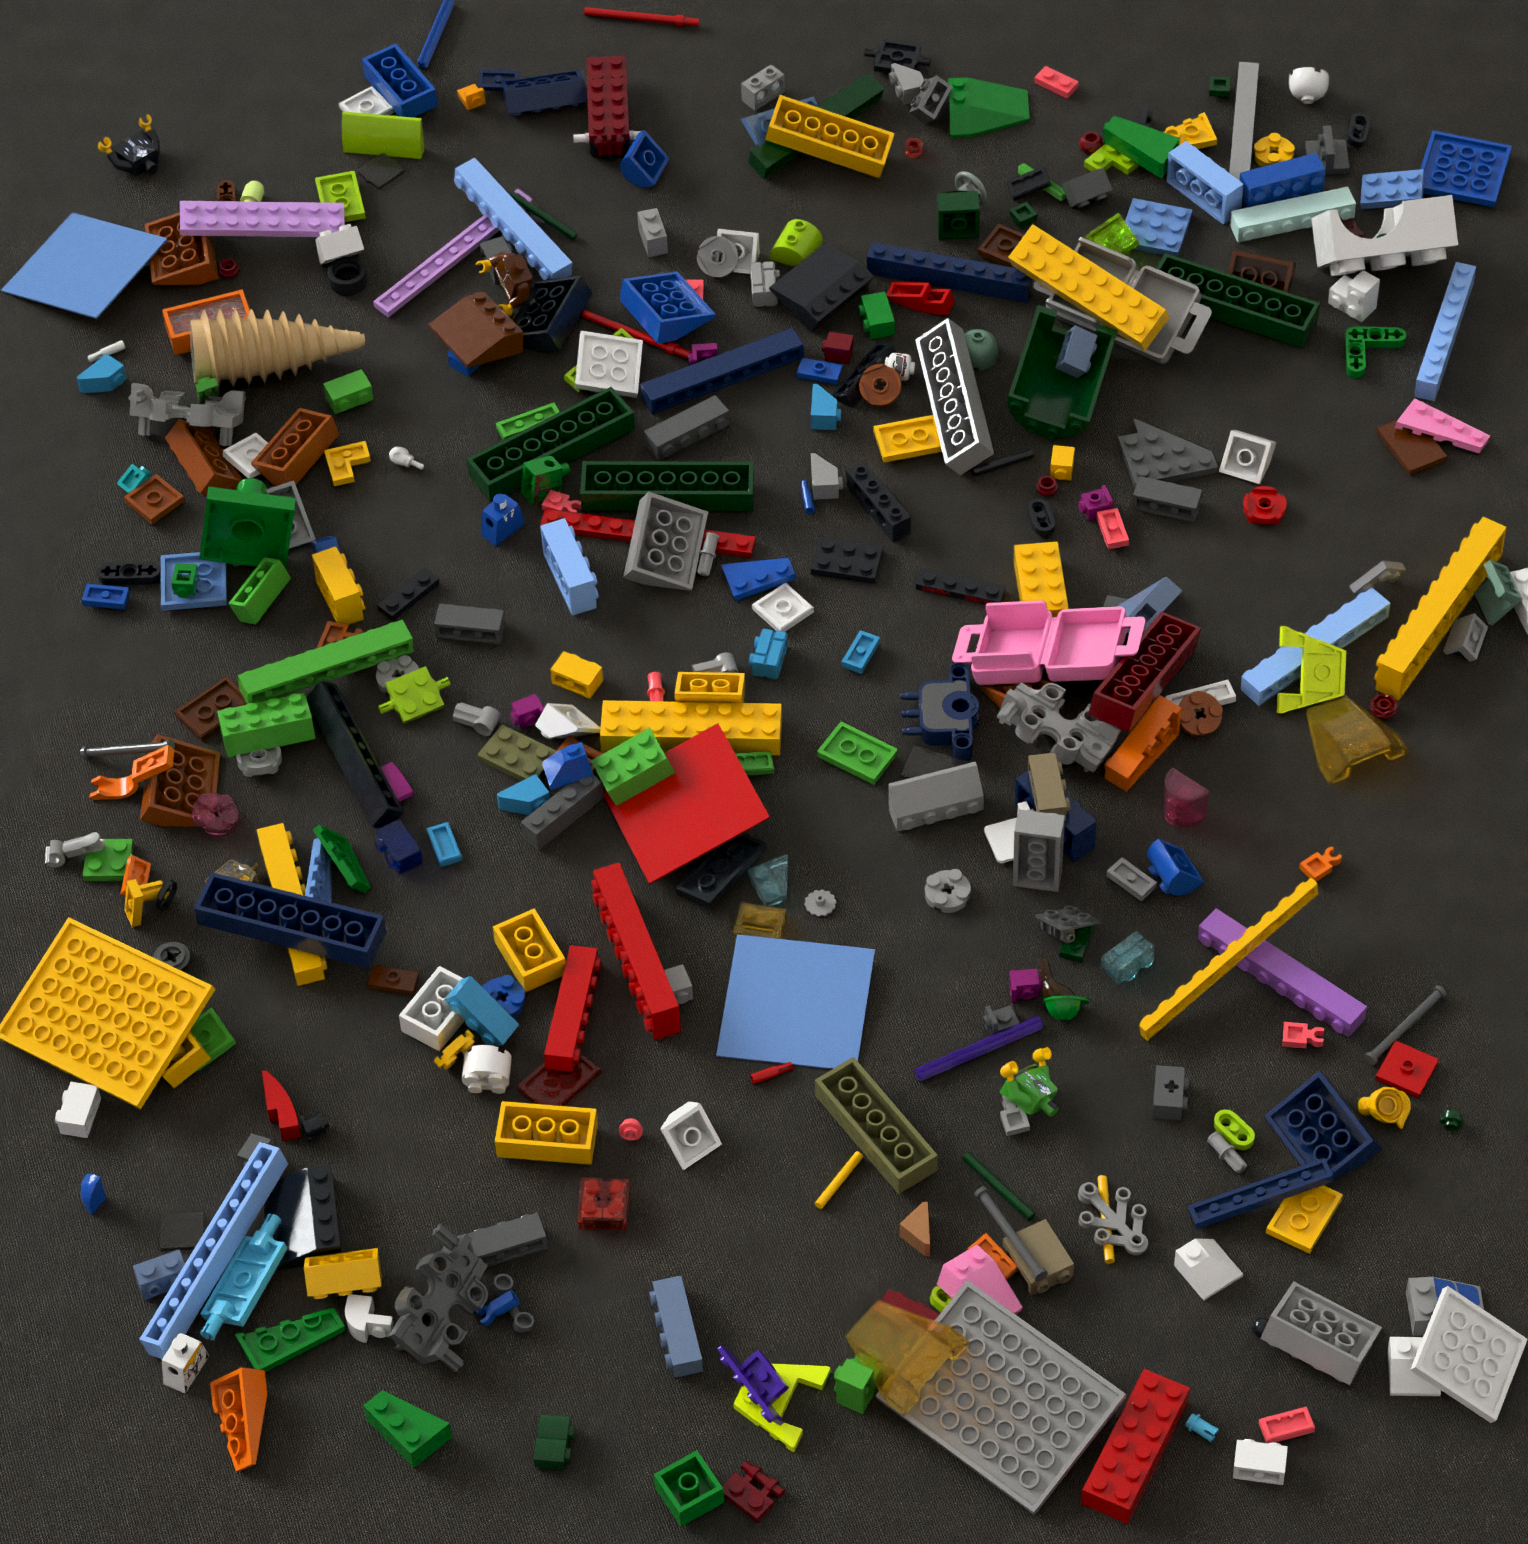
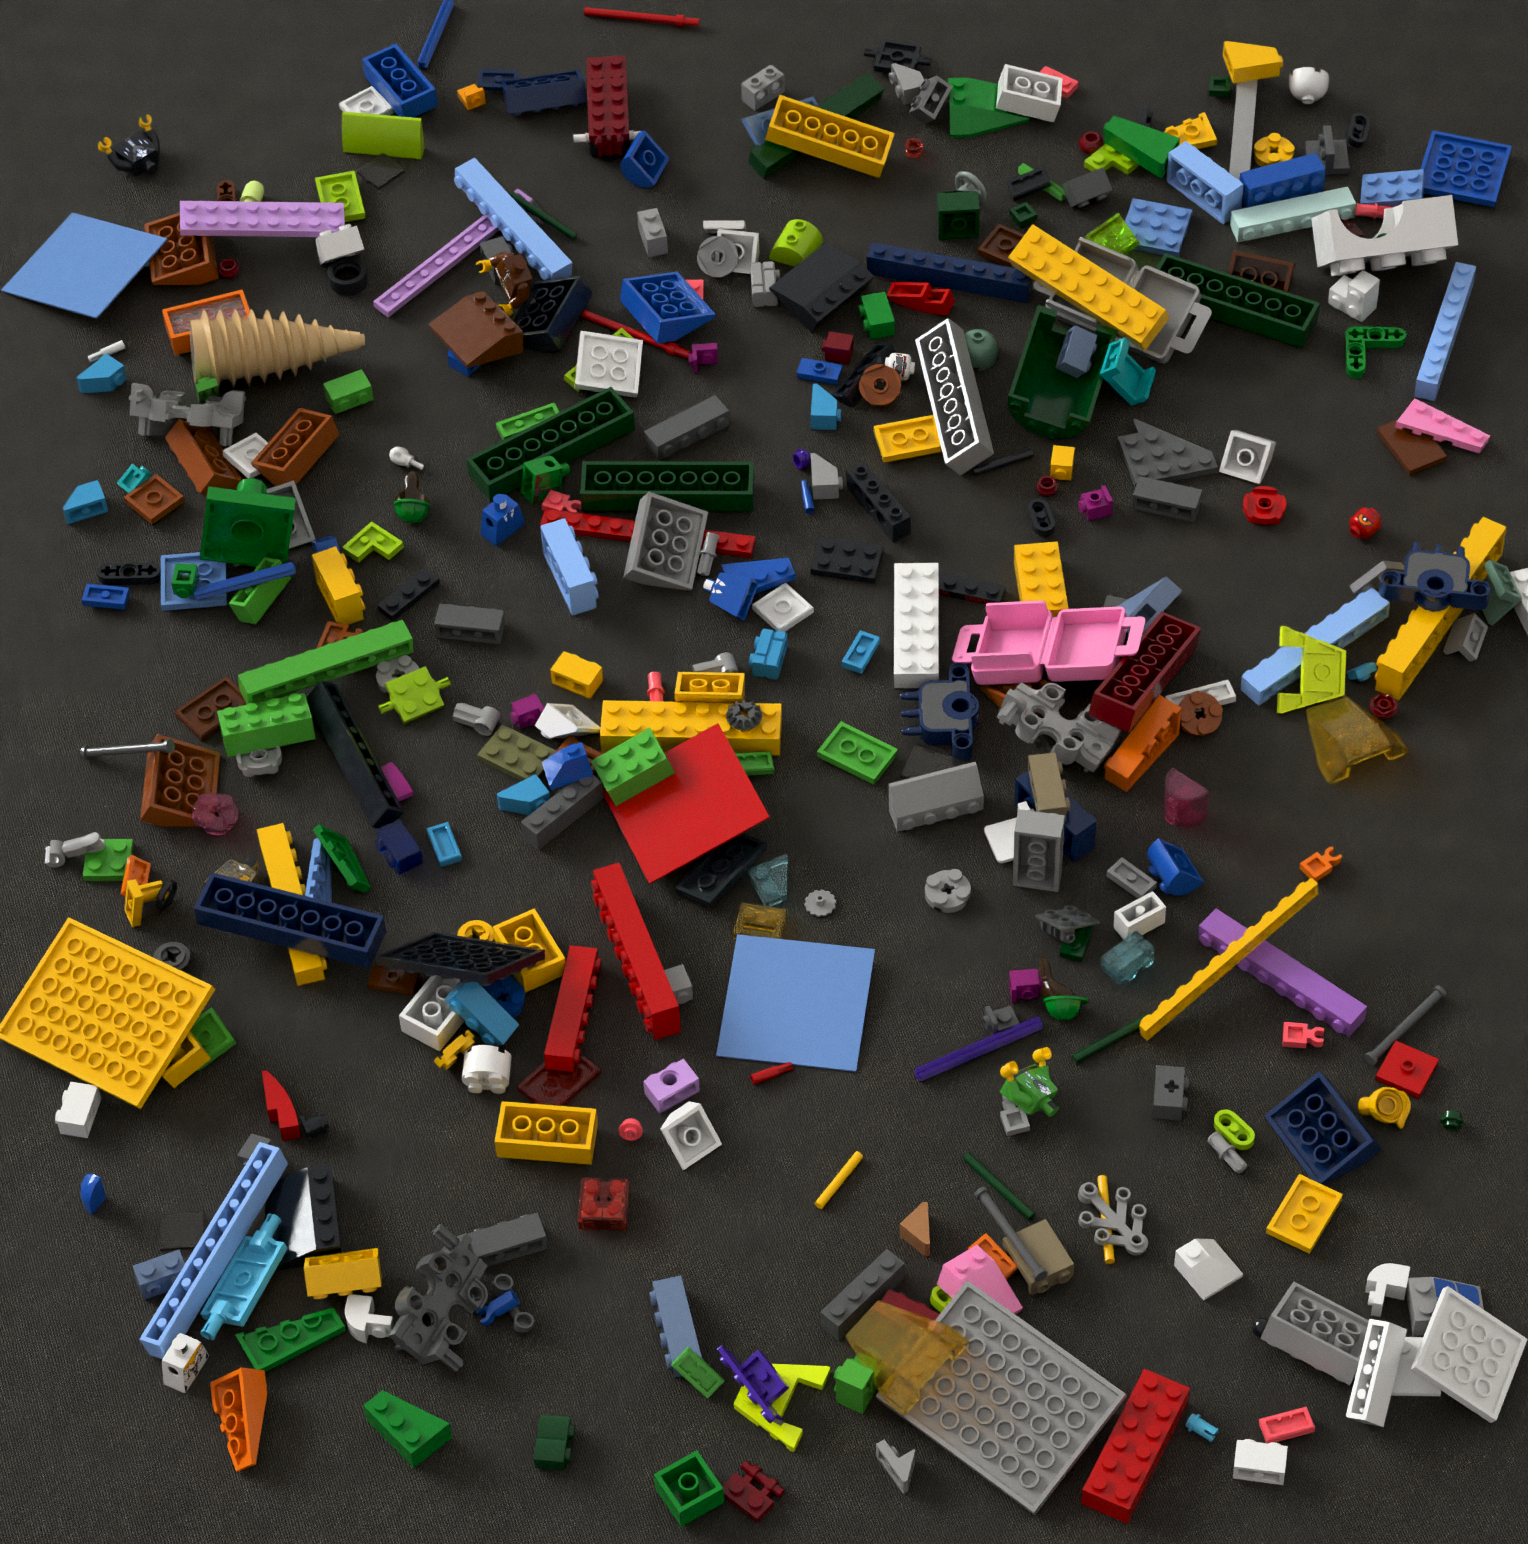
(85, 502): none -> dark azure slope
(142, 769): orange piece -> none
(245, 580): none -> blue axle
(342, 458): yellow plate -> none
(372, 538): none -> lime plate
(410, 503): none -> piece
(460, 958): none -> black plate
(480, 928): none -> yellow gear
(666, 1096): none -> lavender brick
(697, 1372): none -> bright green plate
(713, 226): none -> white tile
(722, 371): dark blue brick -> none
(732, 593): none -> blue torso
(740, 721): none -> dark grey gear
(801, 459): none -> dark purple plate
(862, 1294): none -> dark grey brick
(876, 1125): olive brick -> none
(898, 1467): none -> light grey slope
(916, 624): none -> white brick
(1029, 93): none -> white brick
(1108, 1040): none -> dark green bar
(1112, 528): coral plate -> none
(1126, 374): none -> teal panel
(1140, 915): none -> white brick
(1251, 61): none -> yellow slope
(1260, 1193): dark blue plate -> none
(1362, 672): none -> dark azure plate
(1365, 523): none -> red head
(1370, 210): none -> coral axle
(1376, 1372): none -> white brick
(1386, 1281): none -> white brick
(1435, 577): none -> dark blue piece

